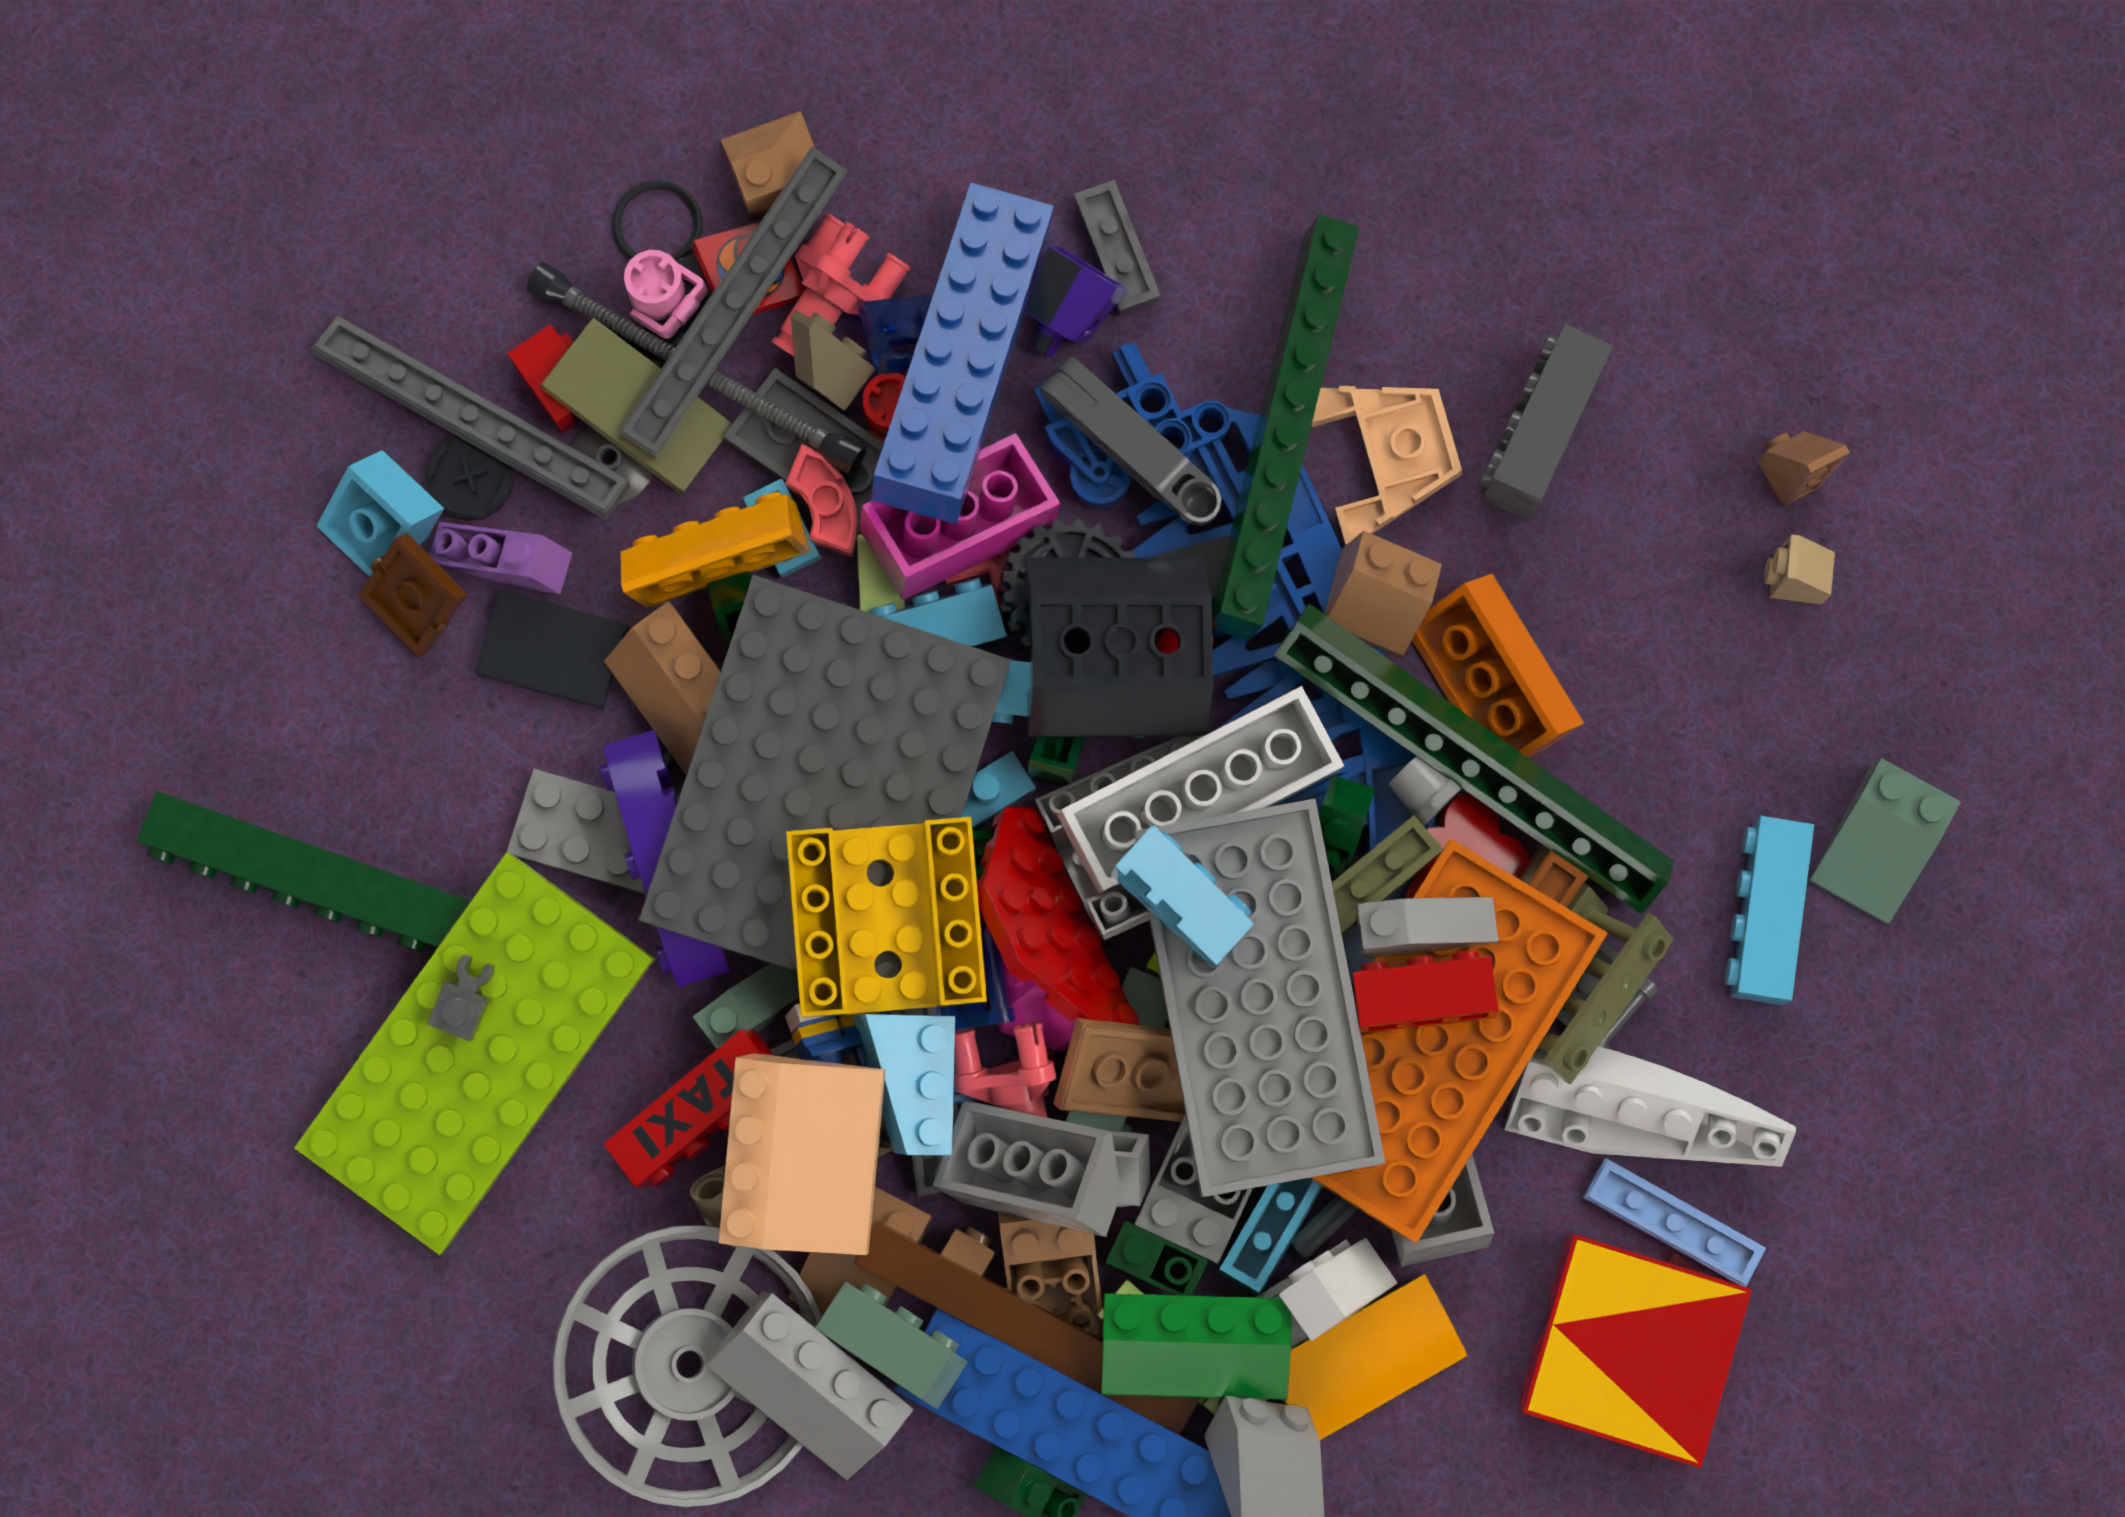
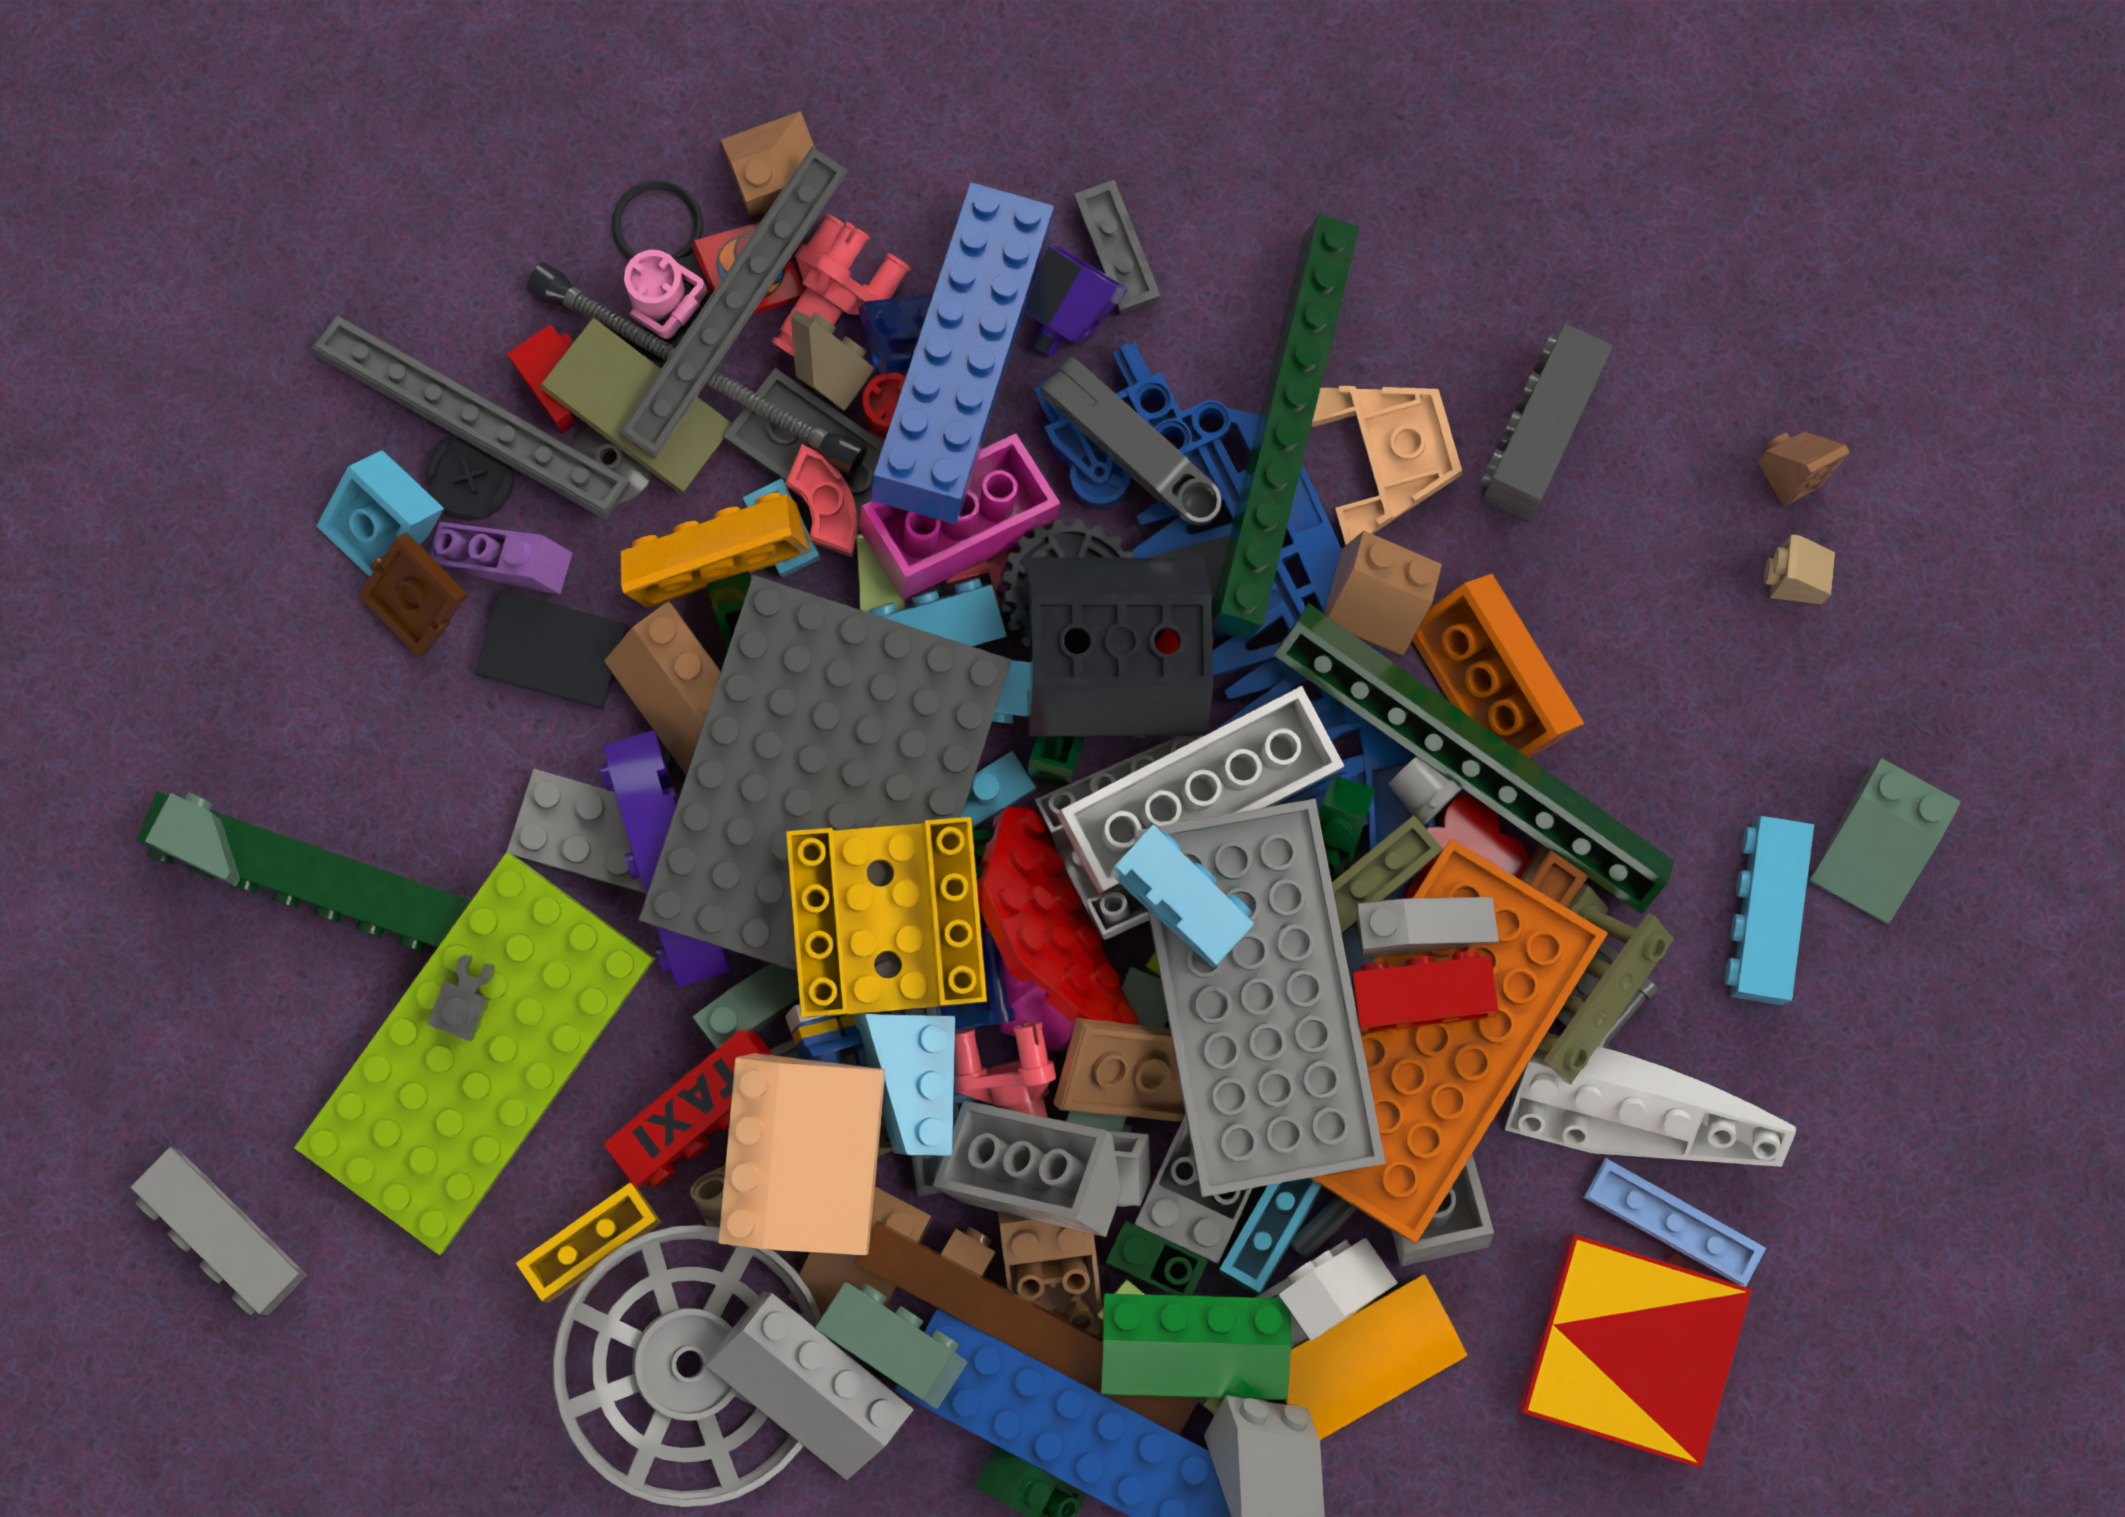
(194, 836): none -> sand green slope
(218, 1232): none -> light grey brick
(584, 1243): none -> yellow brick

